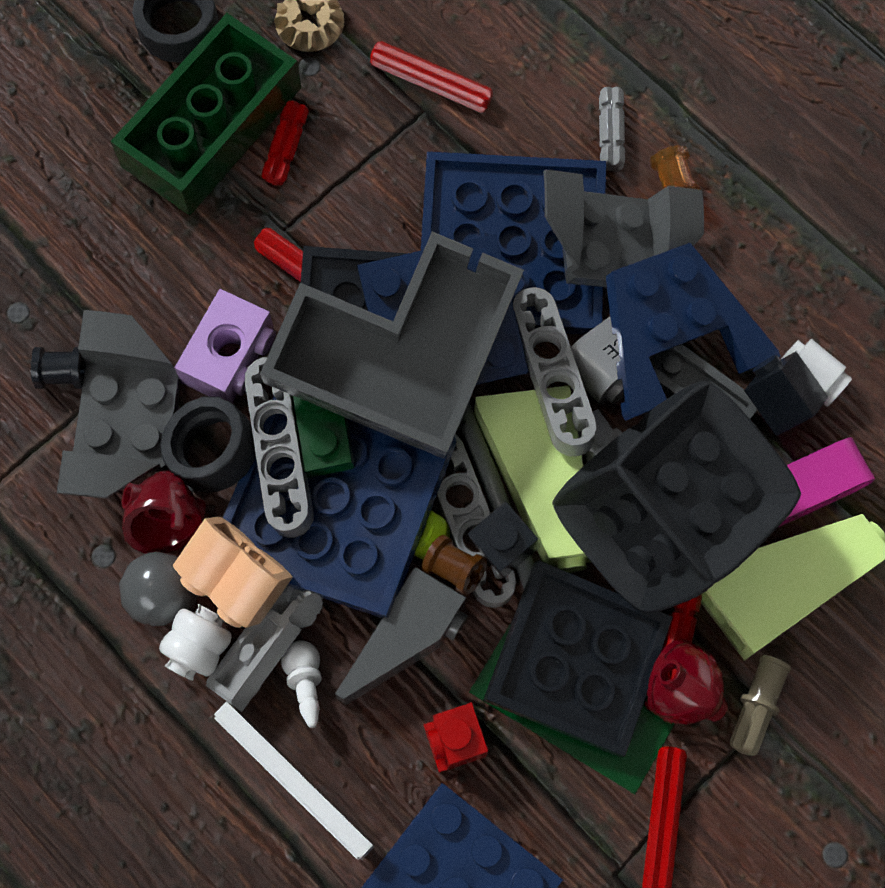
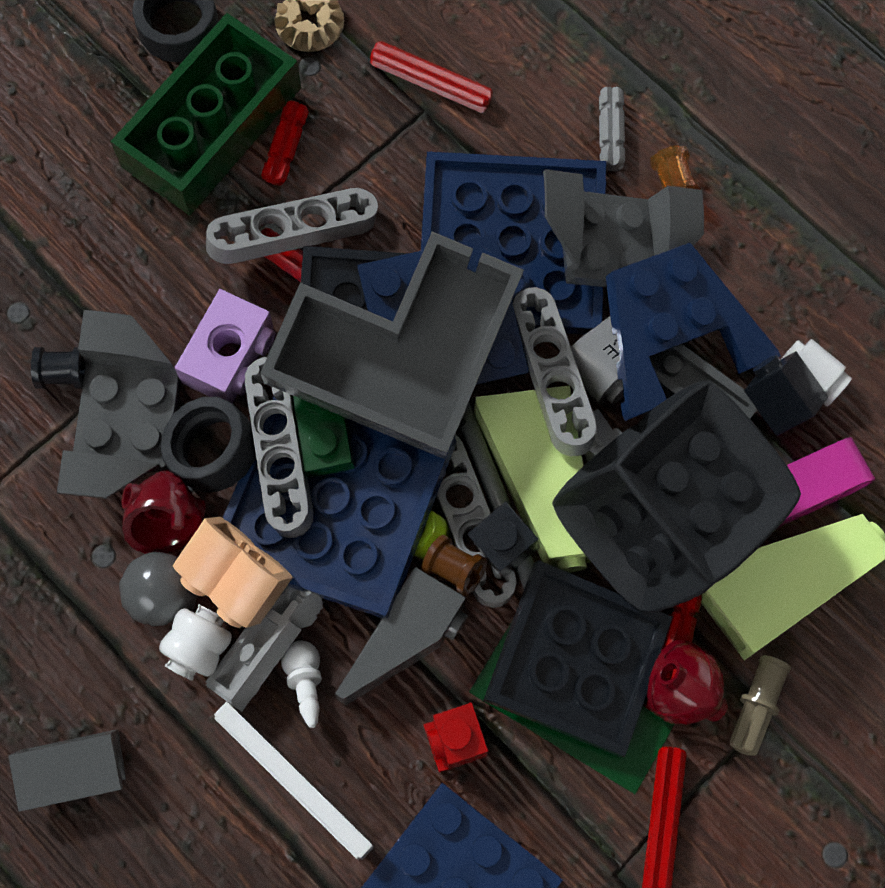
(67, 770): none -> dark grey hinge
(289, 218): none -> light grey beam

